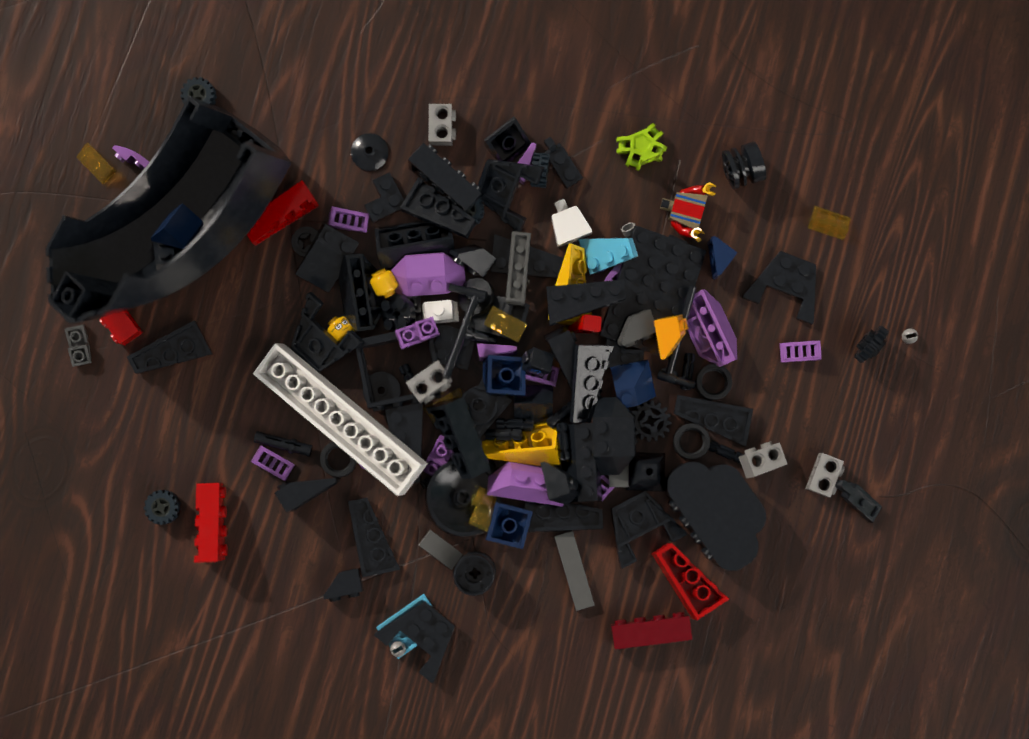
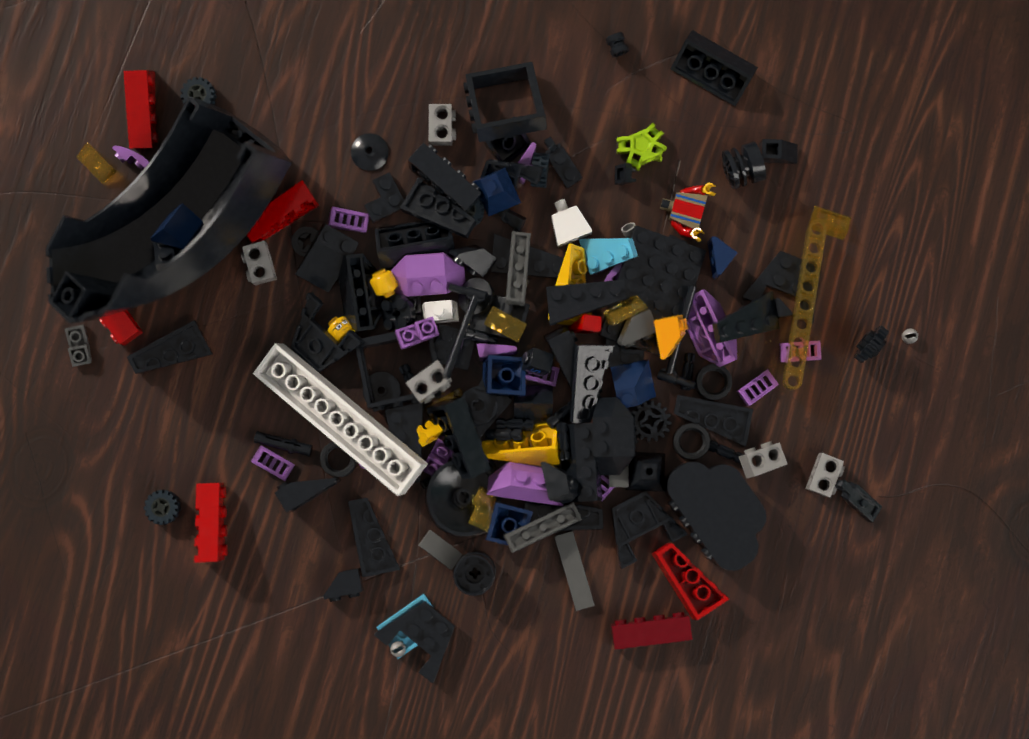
(141, 108): none -> red wedge
(263, 261): none -> light grey brick
(430, 434): none -> yellow tile
(497, 192): none -> dark blue slope
(511, 126): none -> black window
(542, 527): none -> dark grey tile
(617, 44): none -> black wheel
(623, 174): none -> black tile
(624, 310): none -> clear yellow slope
(713, 68): none -> black slope
(745, 397): none -> medium lavender slope
(748, 320): none -> black wing
(778, 151): none -> black slope
(782, 310): none -> black slope
(809, 297): none -> clear yellow beam

